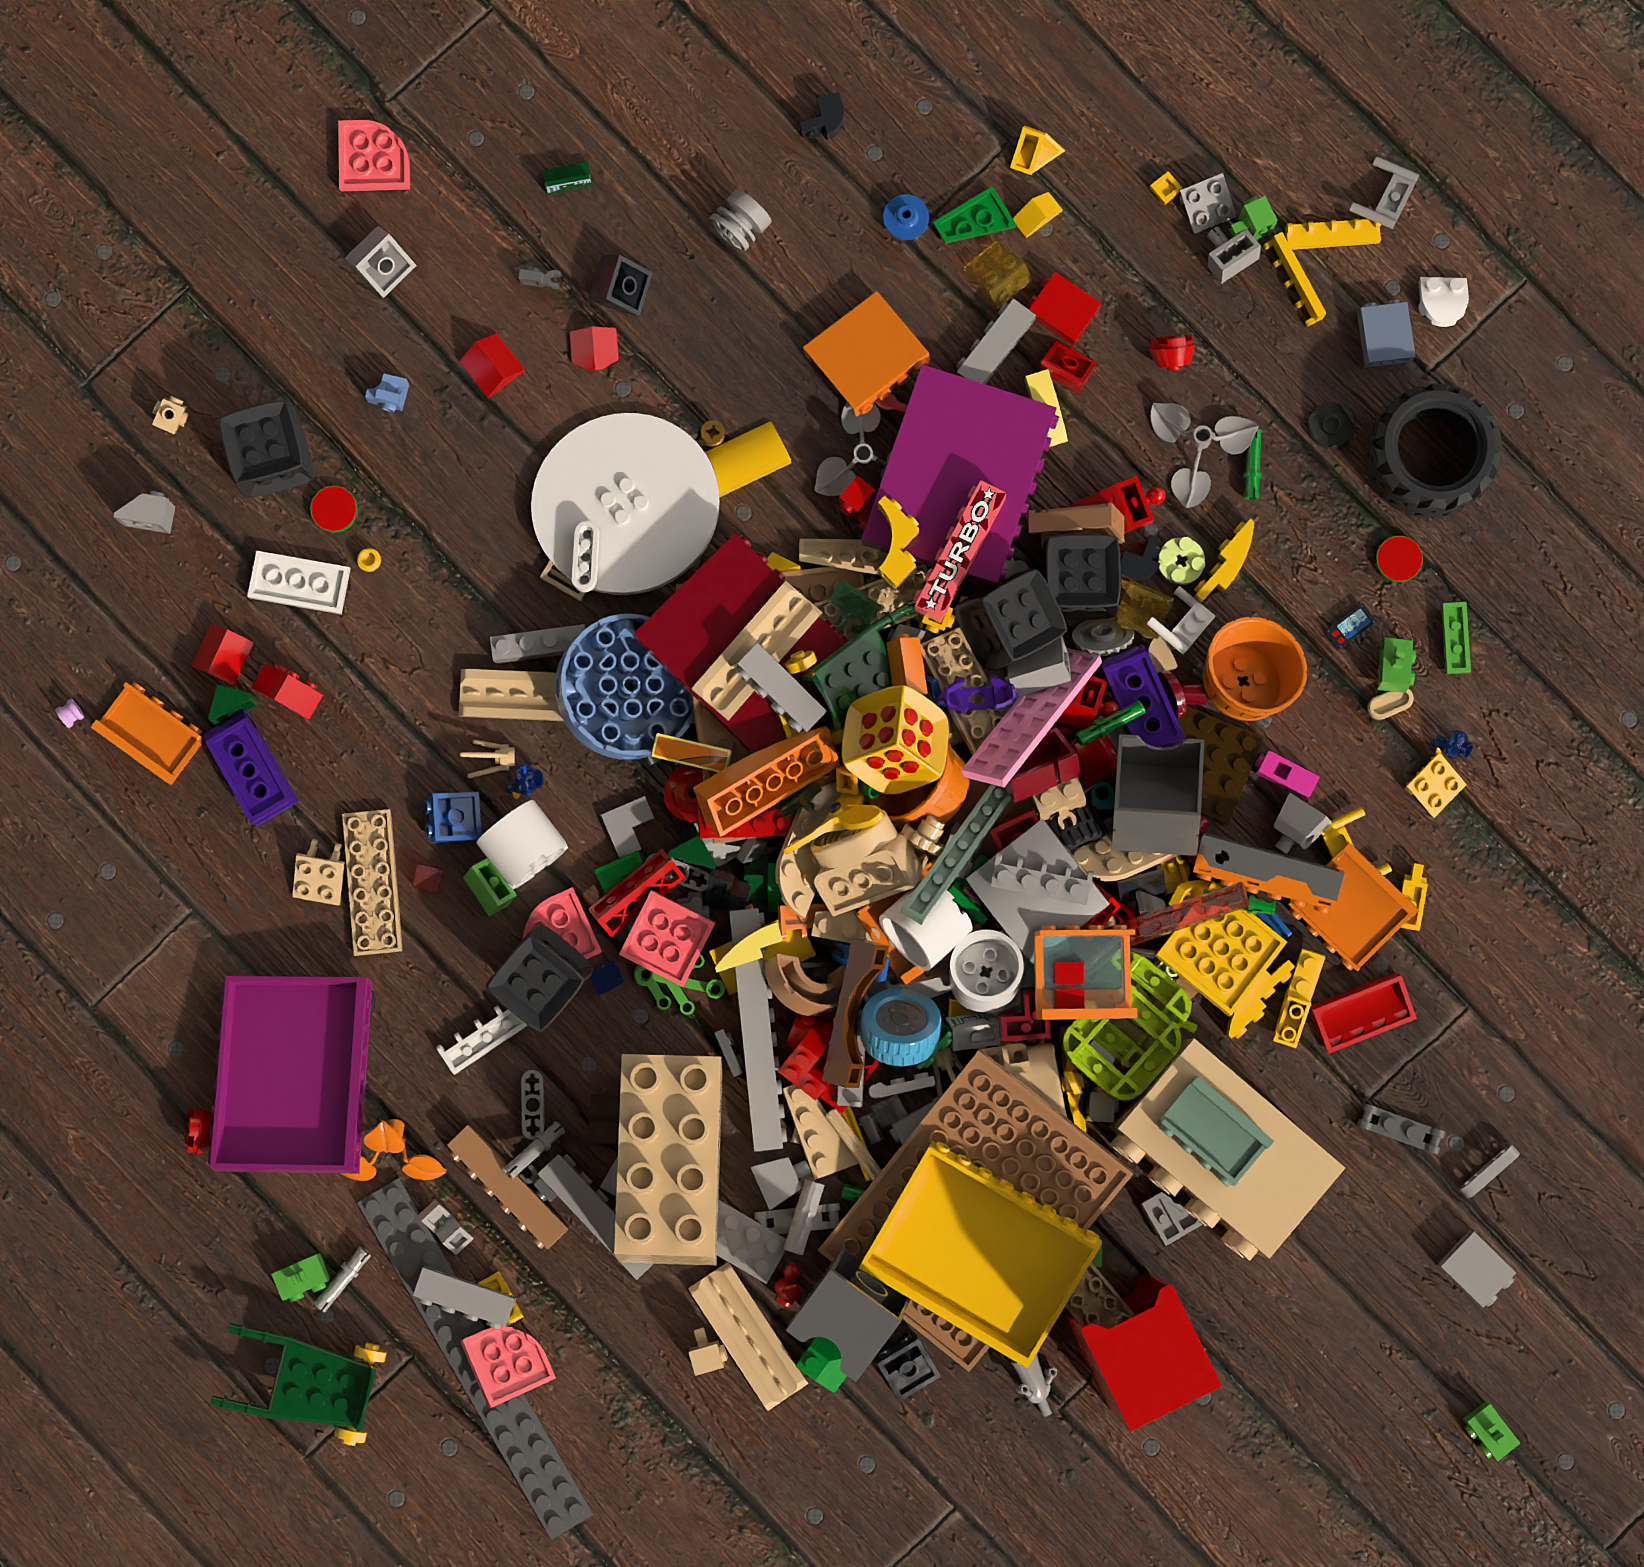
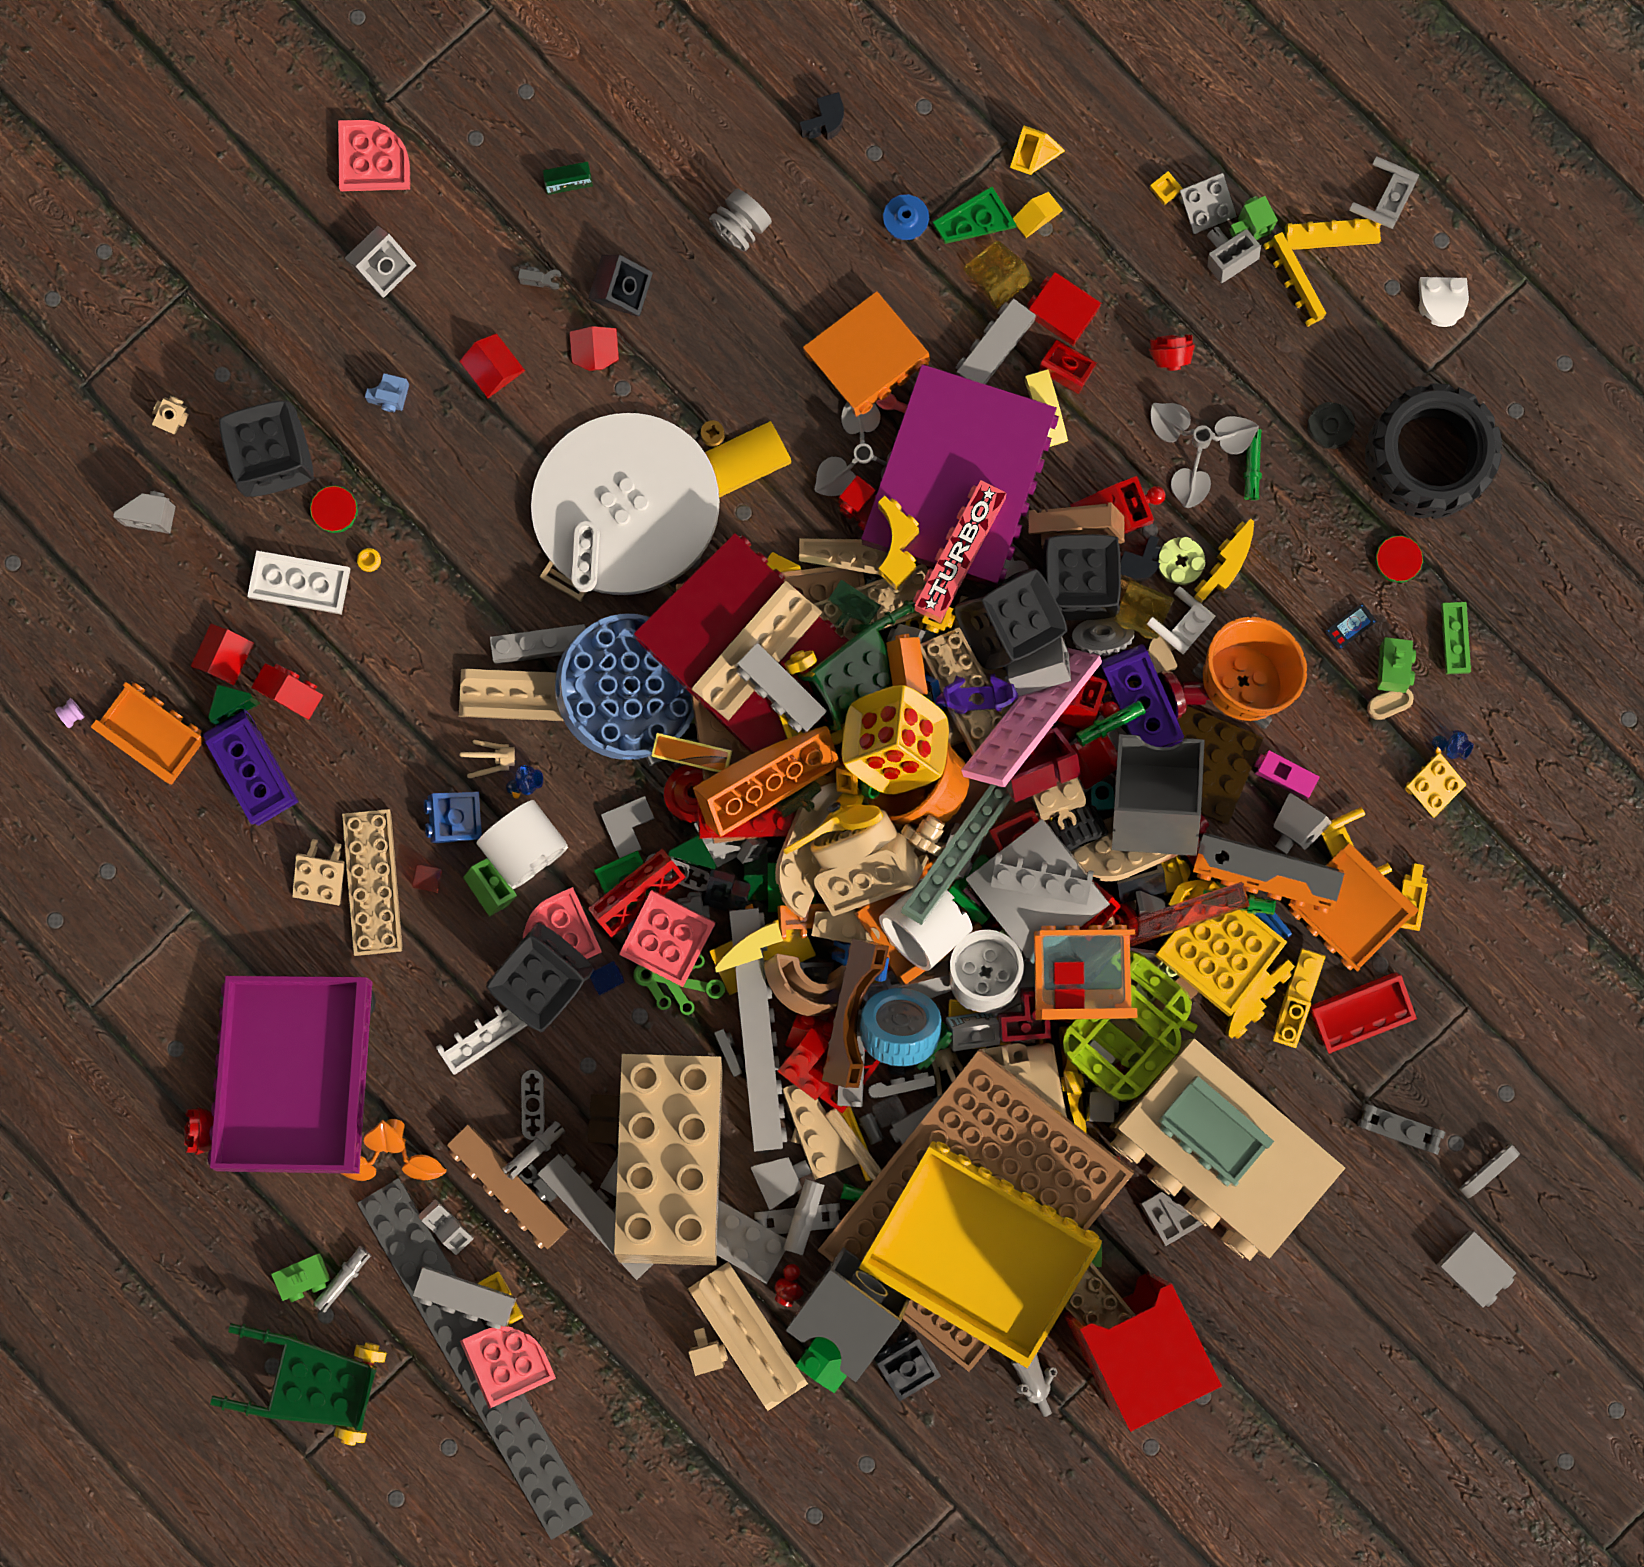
(1386, 333): sand blue brick -> none
(1490, 1431): bright green brick -> none

